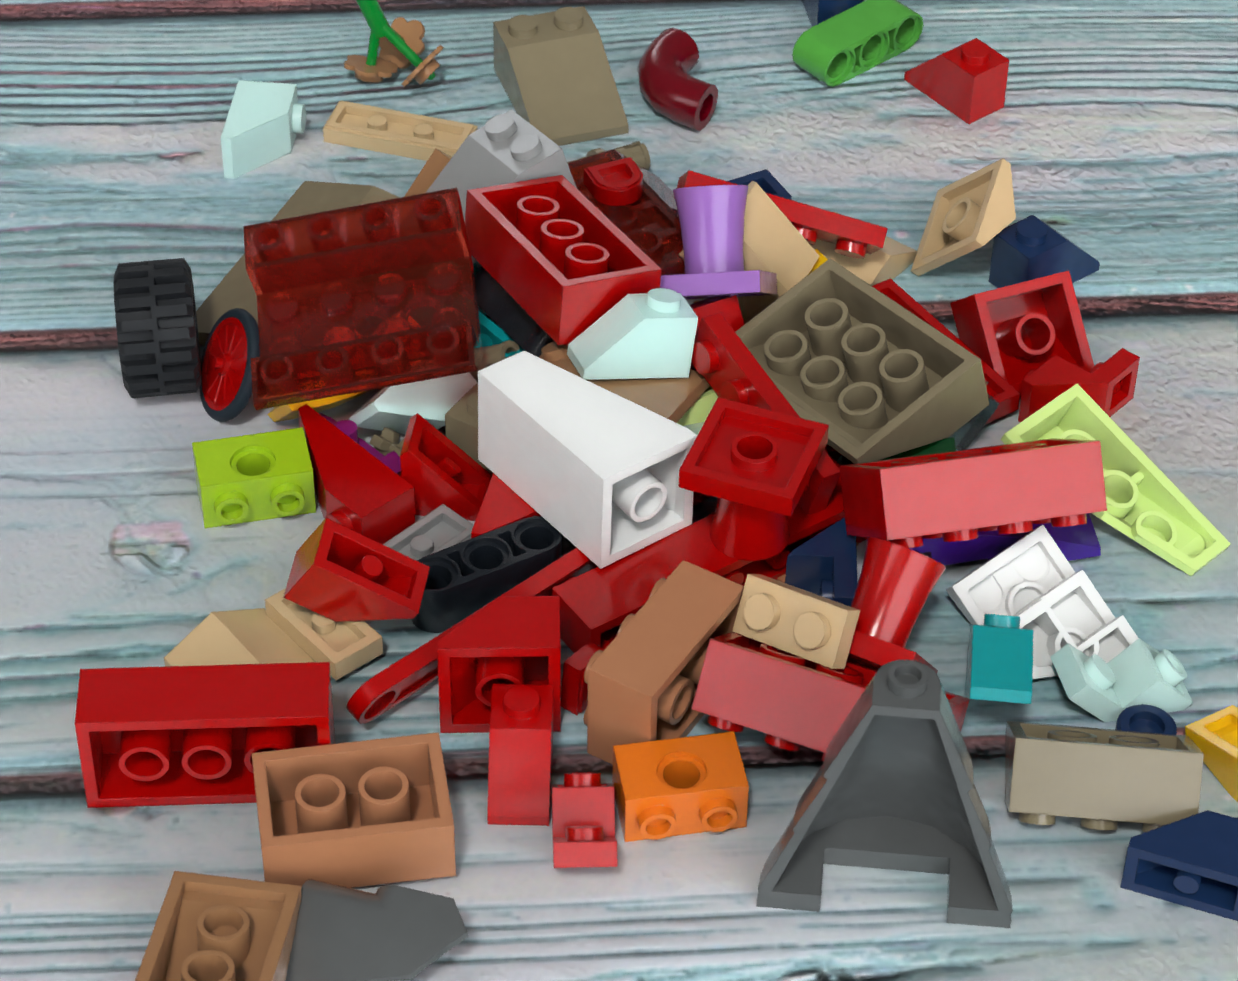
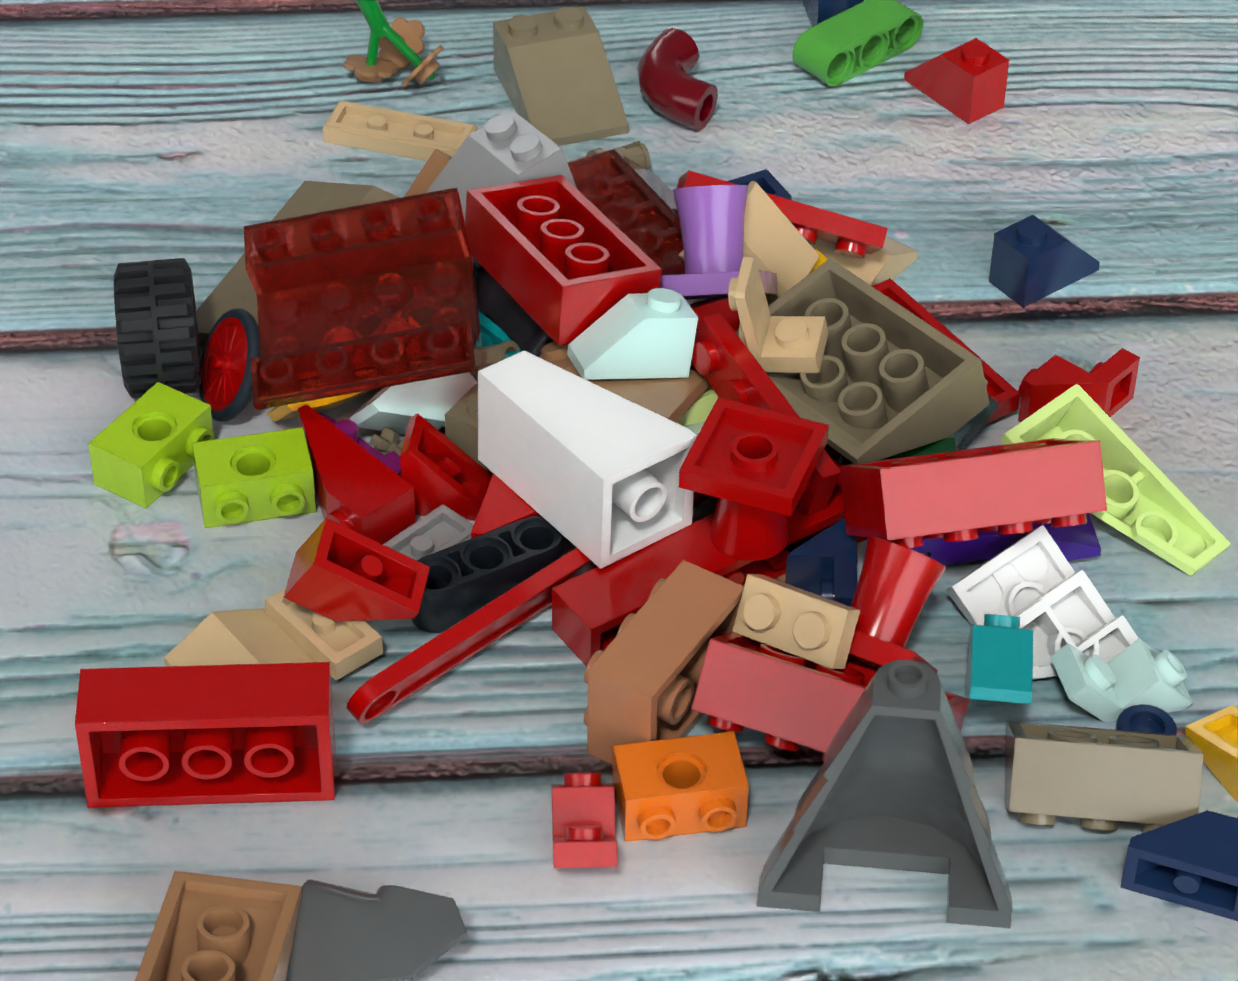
(150, 444): none -> lime brick
(260, 125): light aqua slope -> none
(355, 812): nougat brick -> none
(500, 644): red slope -> none
(520, 754): red slope -> none
(574, 689): red tile -> none
(615, 182): red tile -> none
(776, 342): none -> tan bracket
(966, 216): tan slope -> none
(1024, 326): red slope -> none

